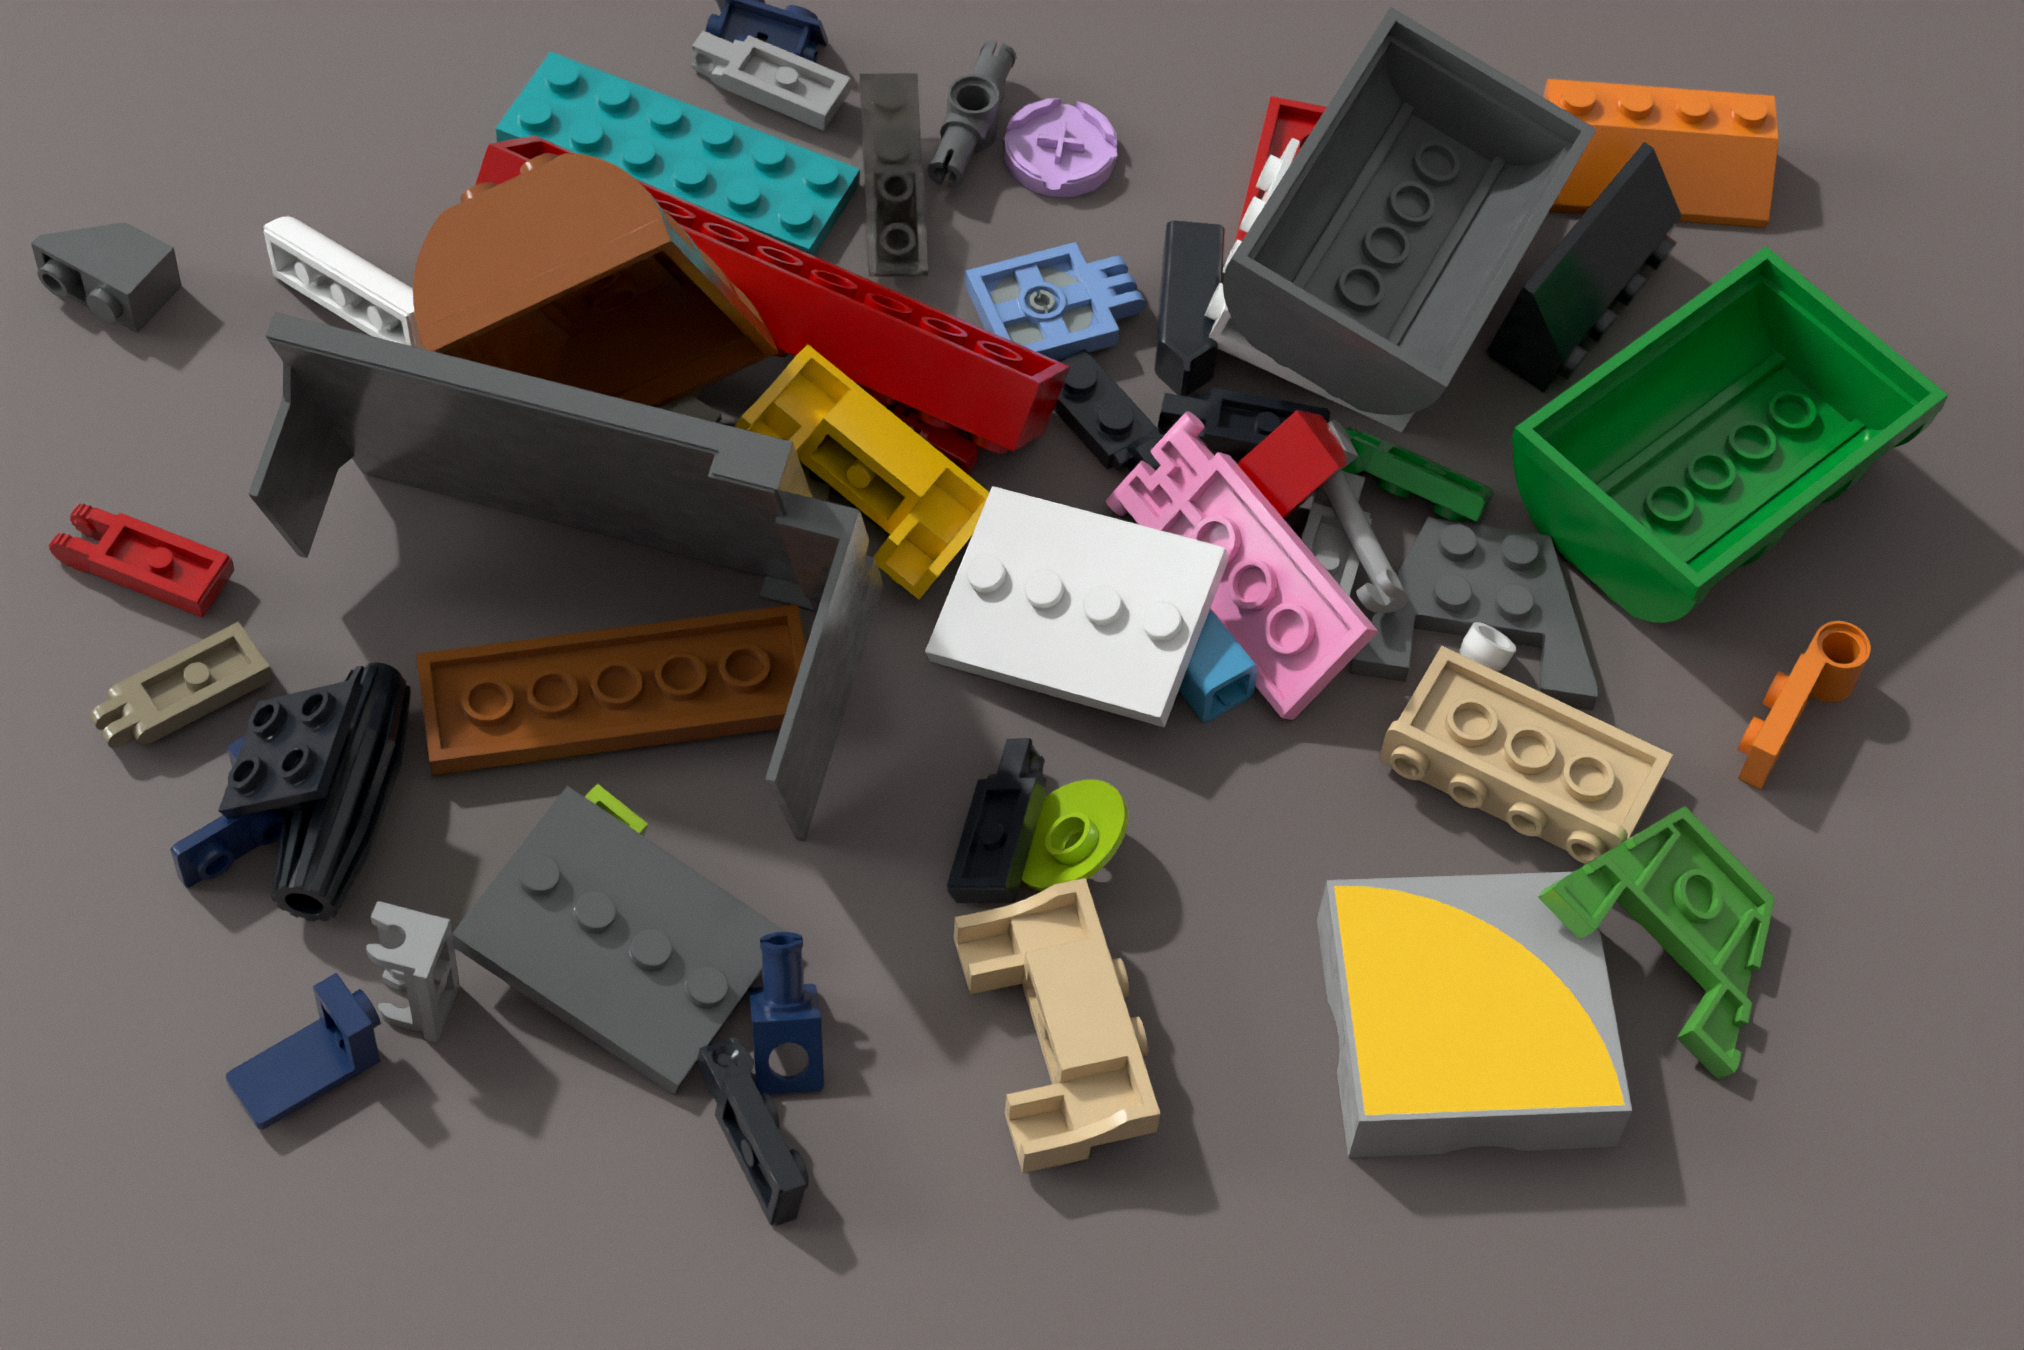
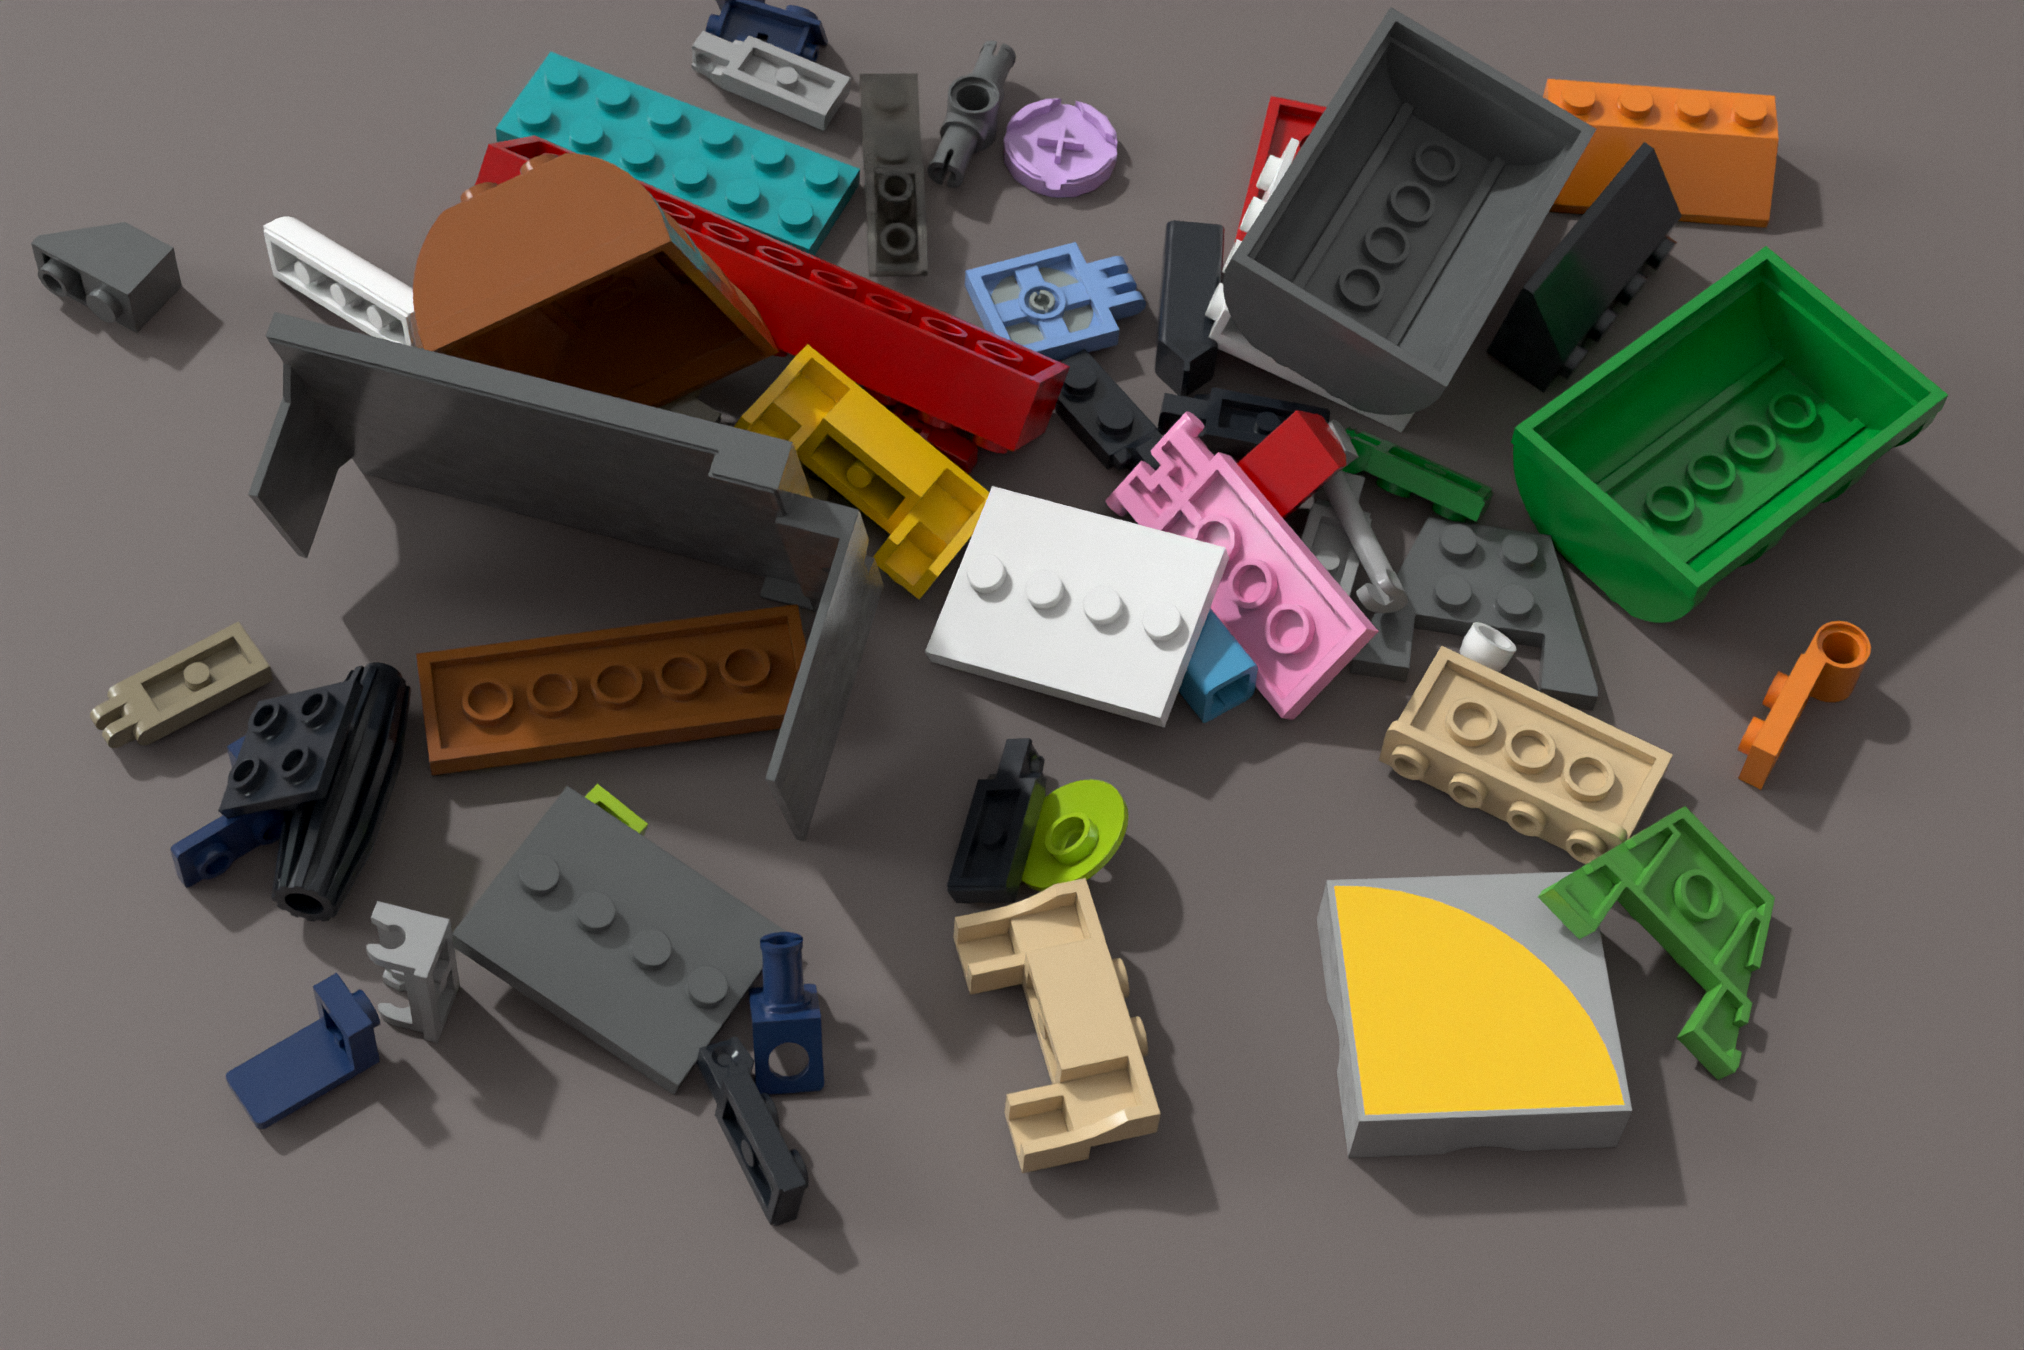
(144, 559): red hinge -> none

